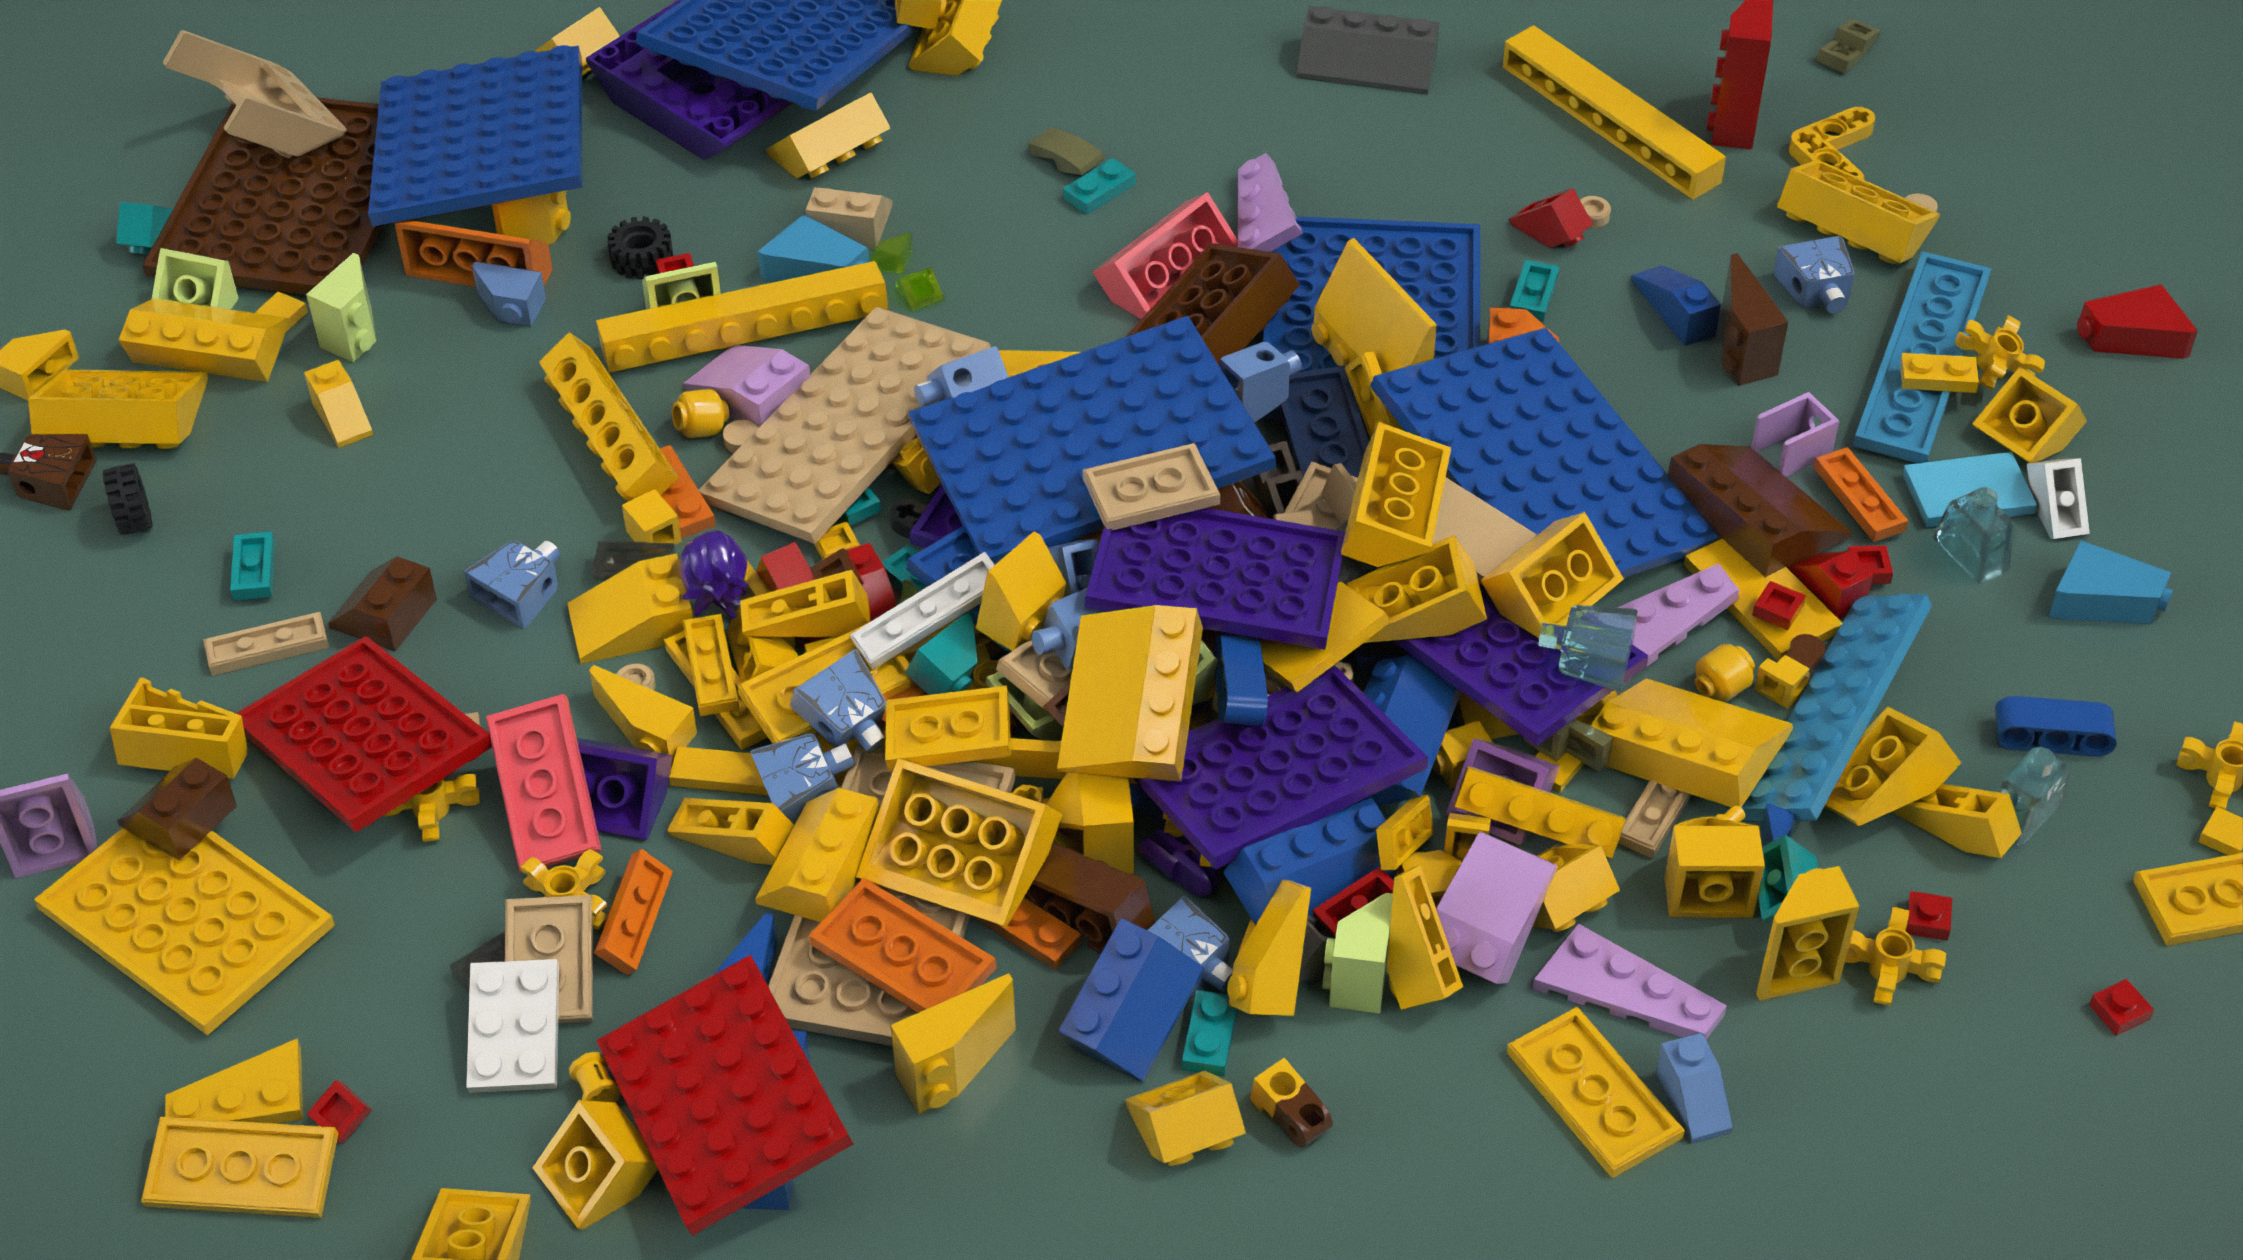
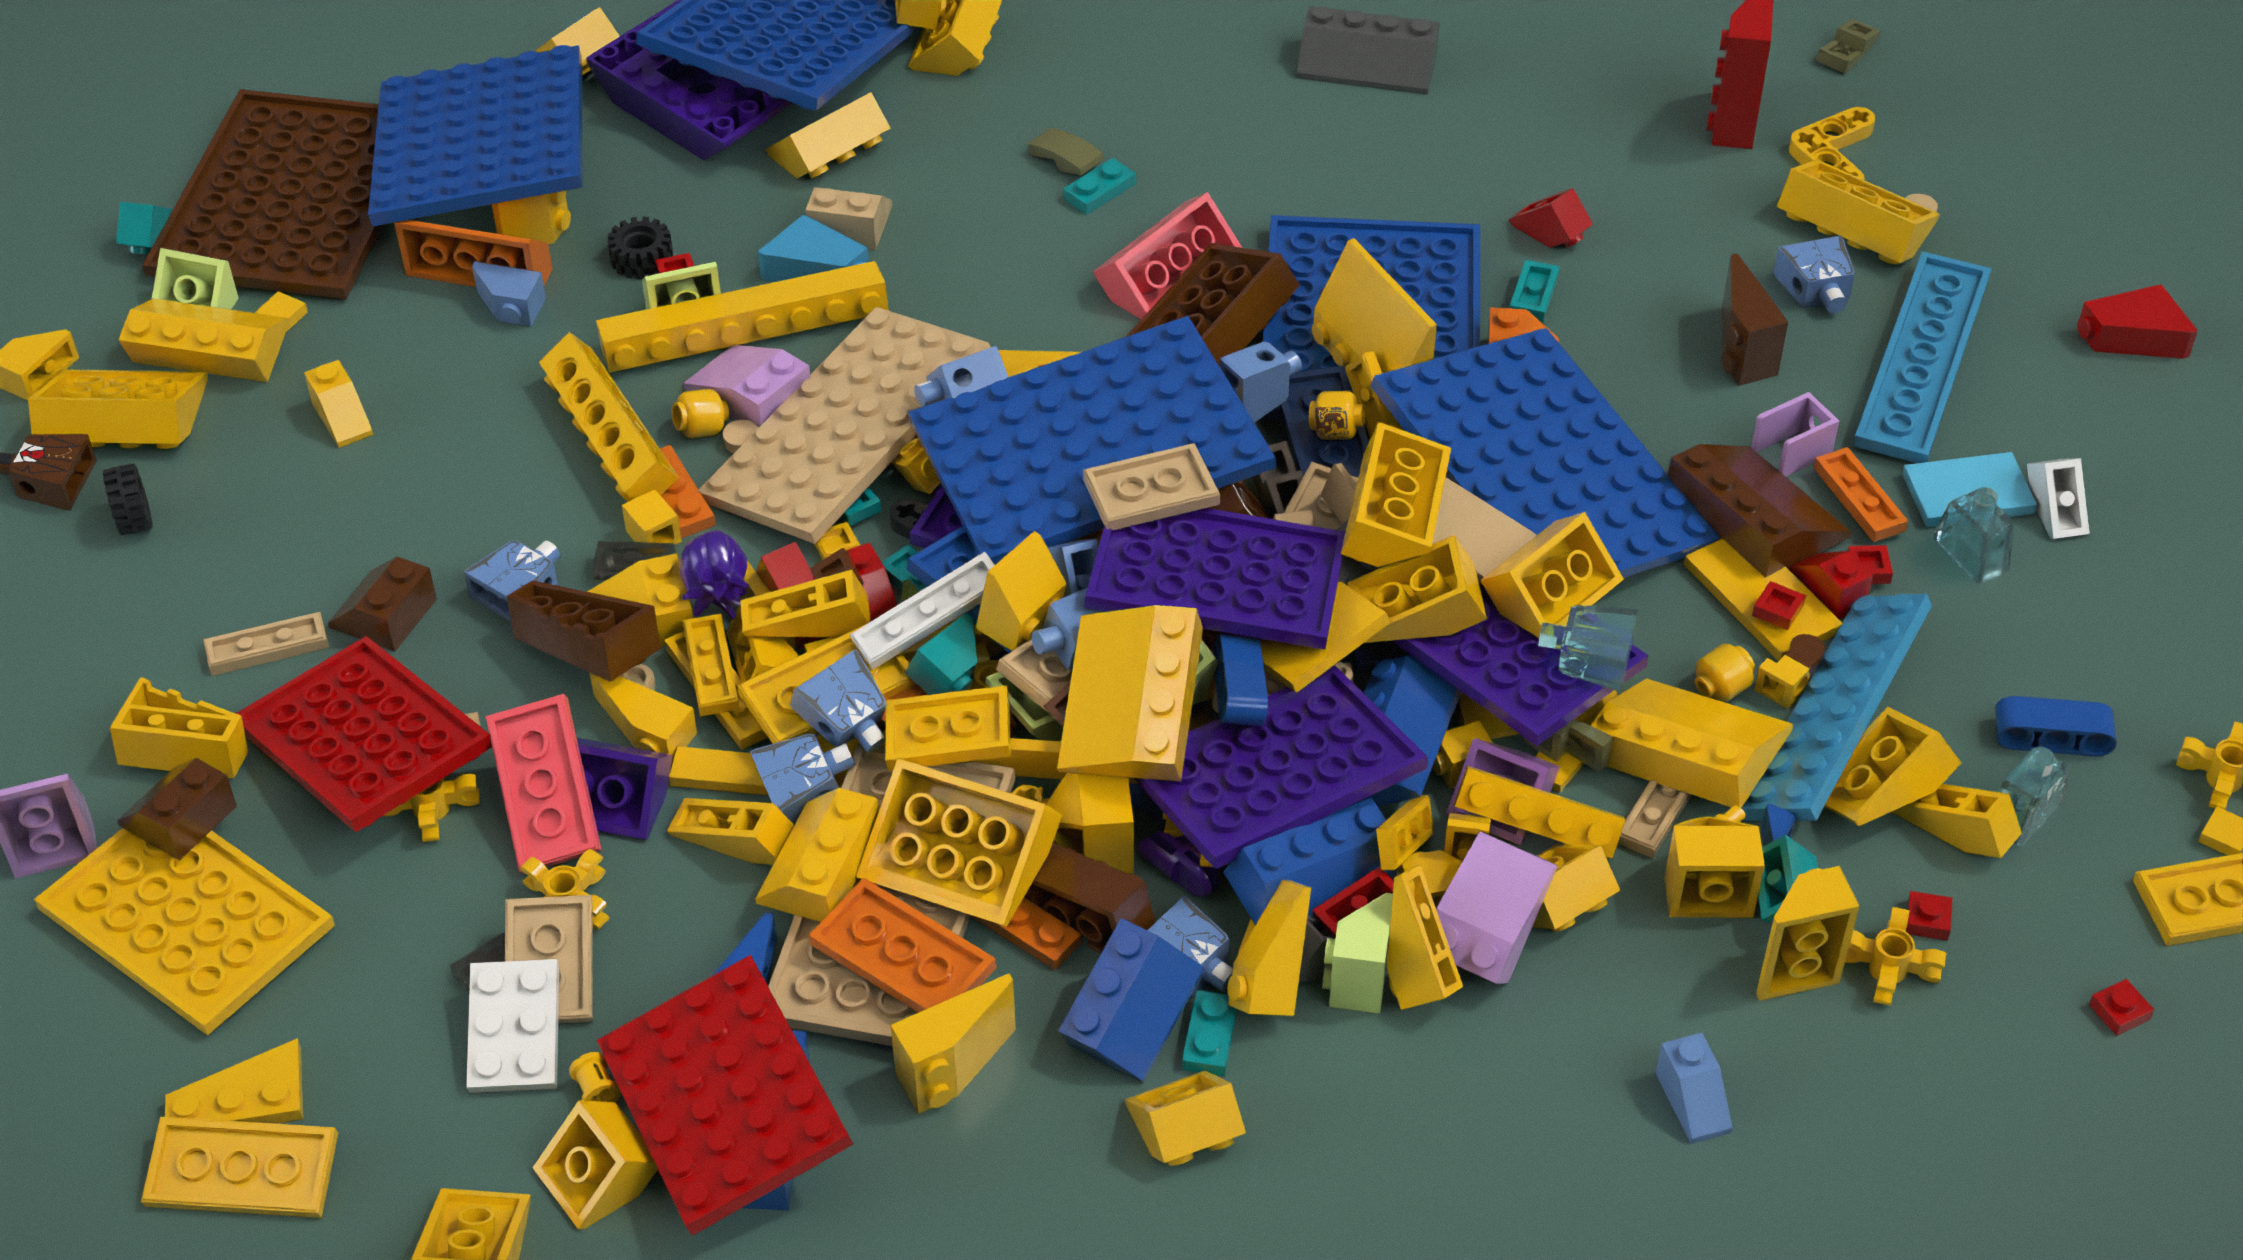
(252, 566): teal plate -> none
(269, 99): tan windscreen -> none
(339, 1109): red plate -> none
(343, 311): yellowish green slope -> none
(584, 627): none -> reddish brown wedge
(633, 912): orange plate -> none
(894, 253): clear neon green slope -> none
(920, 289): clear neon green slope -> none
(1263, 207): lavender wing -> none
(1291, 1103): leg -> none
(1336, 415): none -> yellow head
(1595, 1092): yellow tile -> none
(1597, 209): tan tile -> none
(1609, 976): lavender wing -> none
(1614, 112): yellow brick -> none
(1679, 607): lavender wing -> none
(1681, 302): blue slope -> none
(1939, 372): yellow plate -> none
(1998, 351): yellow pin -> none
(2030, 418): yellow slope -> none
(2110, 588): dark azure slope -> none

